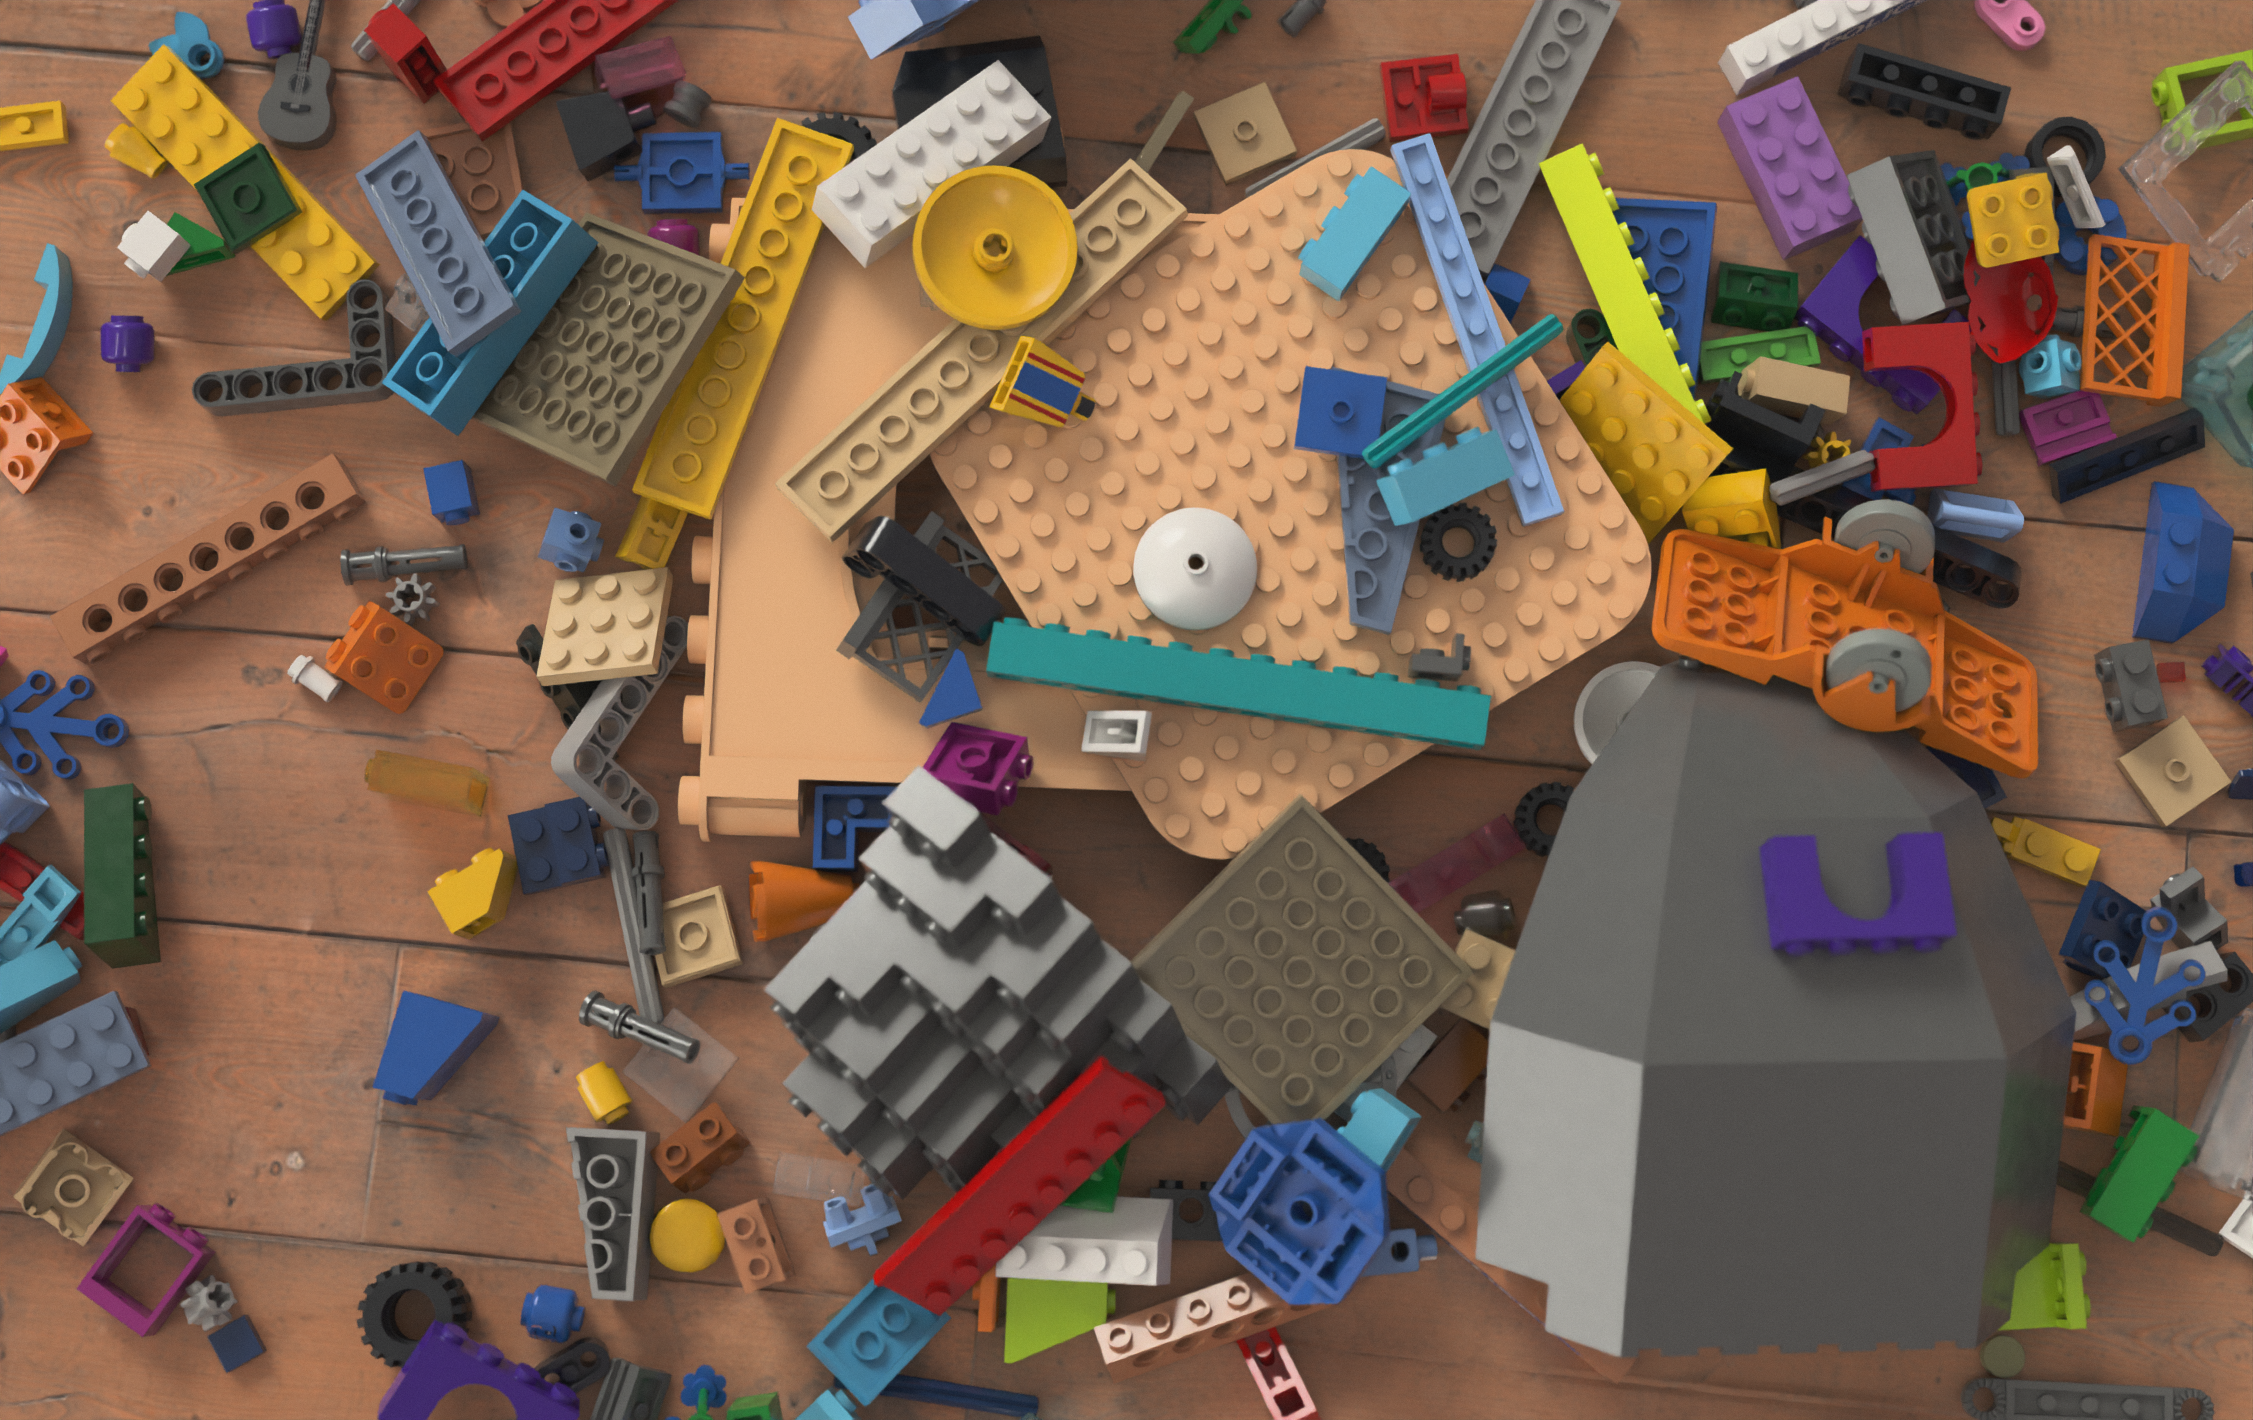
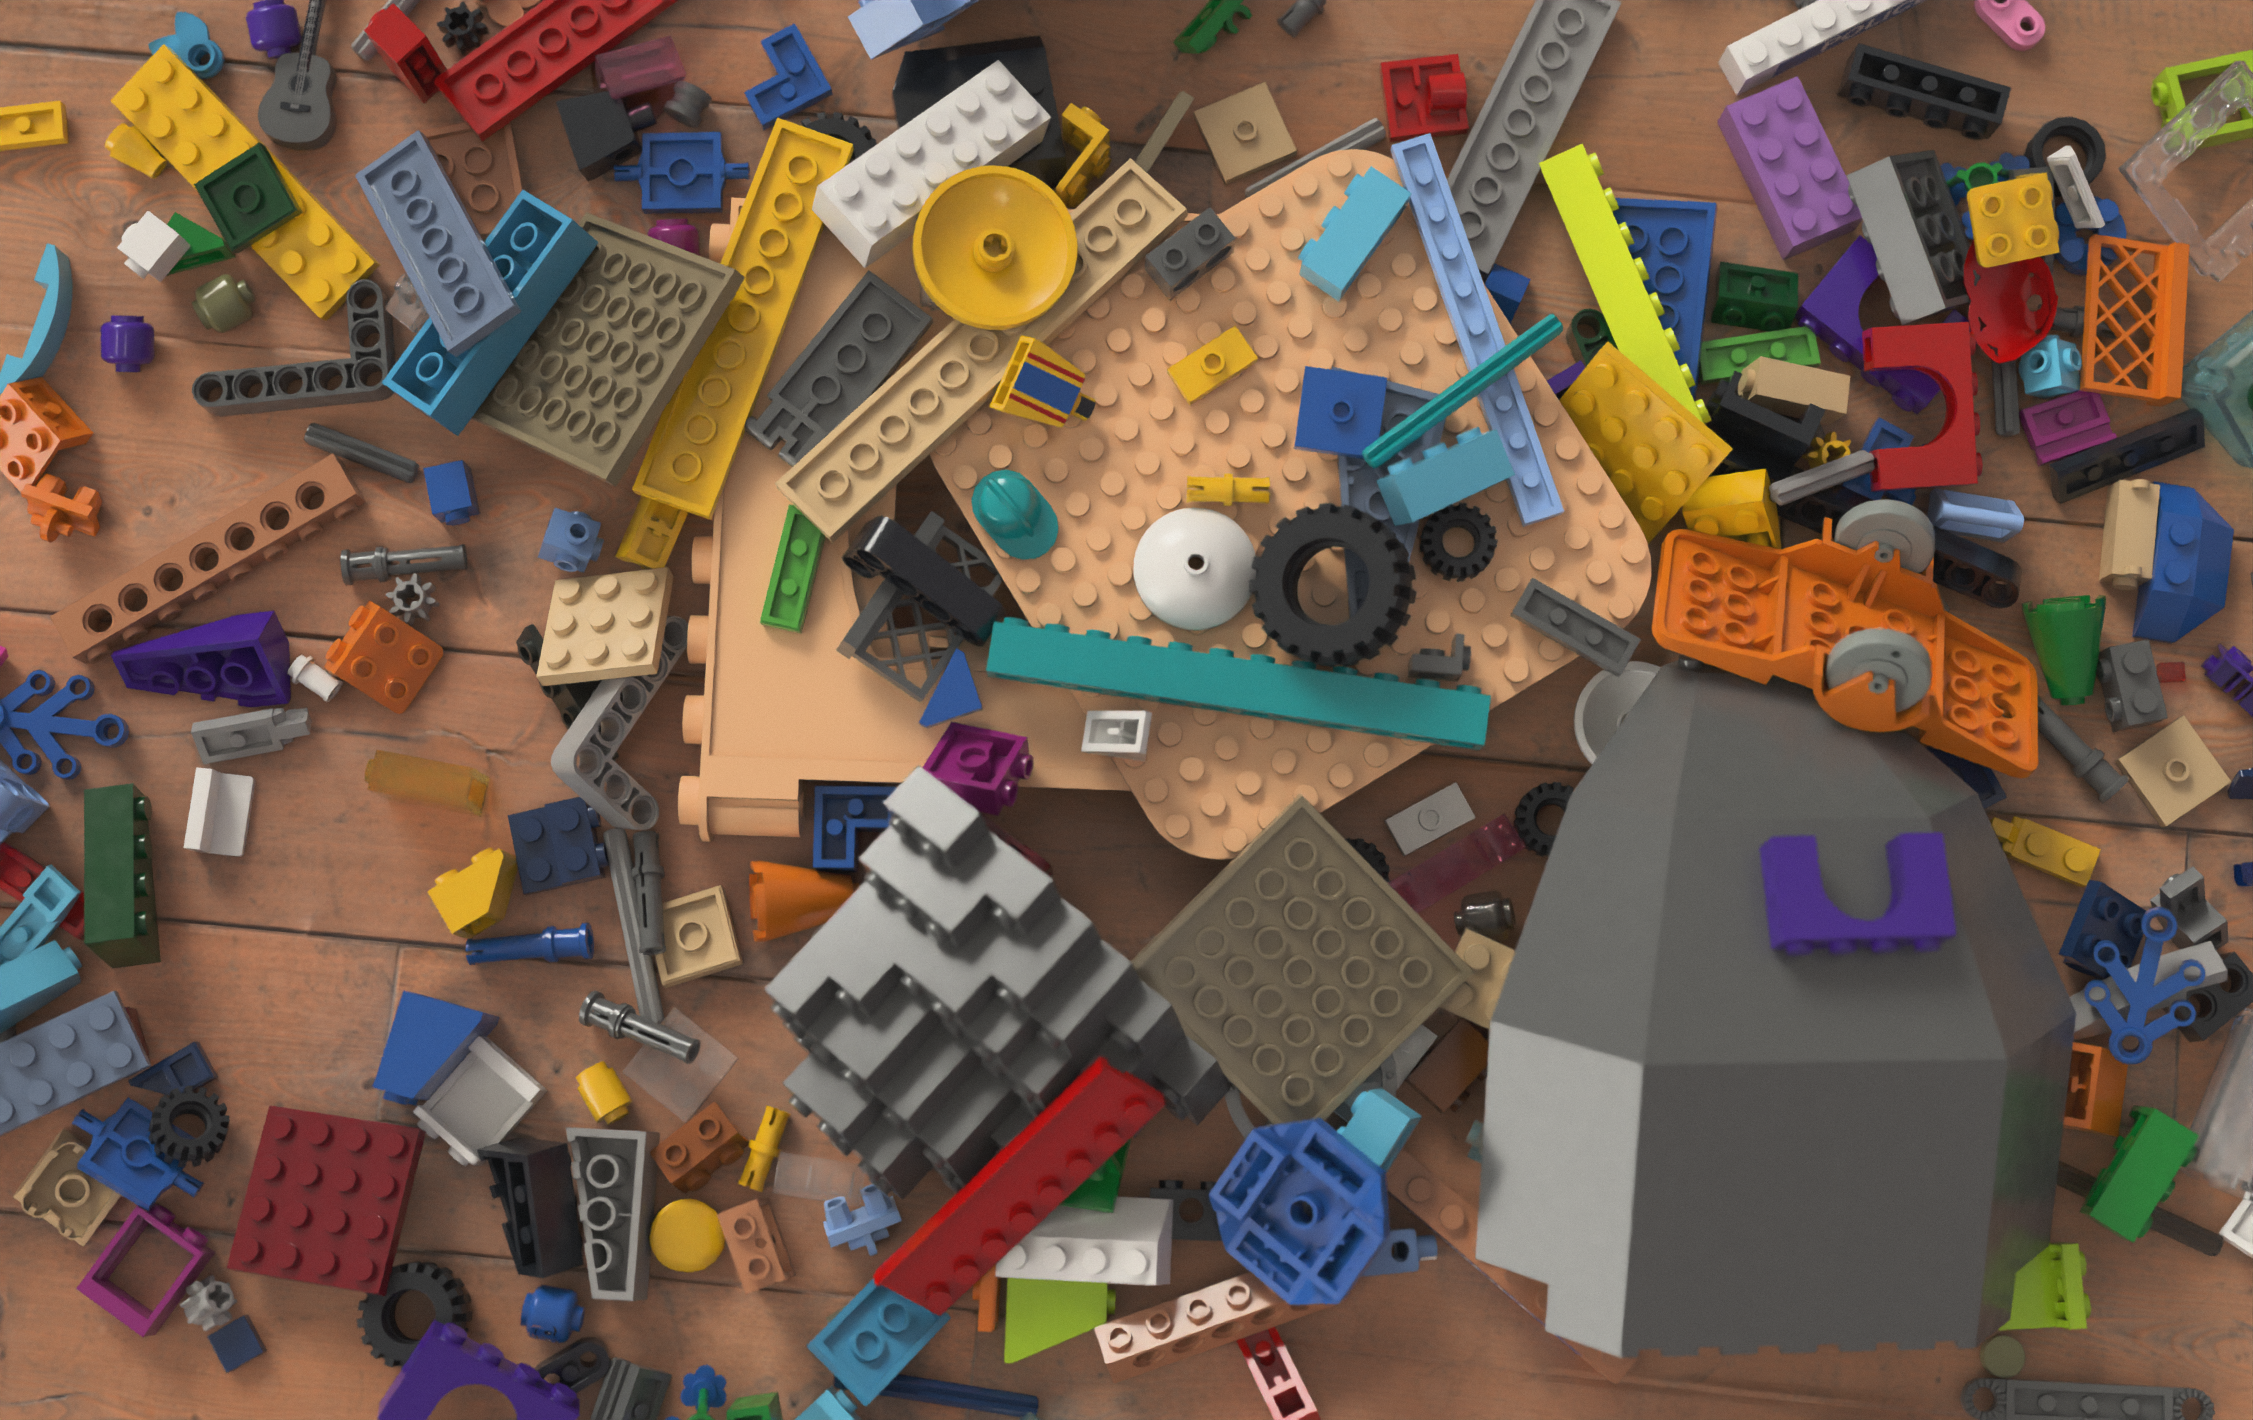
(60, 514): none -> orange hips
(125, 1158): none -> blue plate
(181, 1069): none -> dark blue tile
(188, 1149): none -> black tyre
(219, 813): none -> white panel
(223, 303): none -> olive head
(228, 658): none -> dark purple wedge
(249, 733): none -> light grey hinge
(327, 1200): none -> dark red plate
(361, 452): none -> dark grey axle
(471, 20): none -> black gear
(479, 1102): none -> white panel
(538, 1202): none -> black wedge
(549, 944): none -> blue pin
(764, 1148): none -> yellow pin
(793, 573): none -> bright green tile
(798, 80): none -> blue plate
(840, 368): none -> dark grey hinge
(1015, 514): none -> teal piece
(1092, 139): none -> yellow bracket
(1190, 253): none -> dark grey brick
(1212, 365): none -> yellow plate
(1228, 489): none -> yellow pin
(1288, 554): none -> black tyre
(1429, 819): none -> white plate
(1575, 627): none -> dark grey plate
(2067, 643): none -> green cone
(2087, 762): none -> dark grey pin
(2129, 533): none -> tan brick

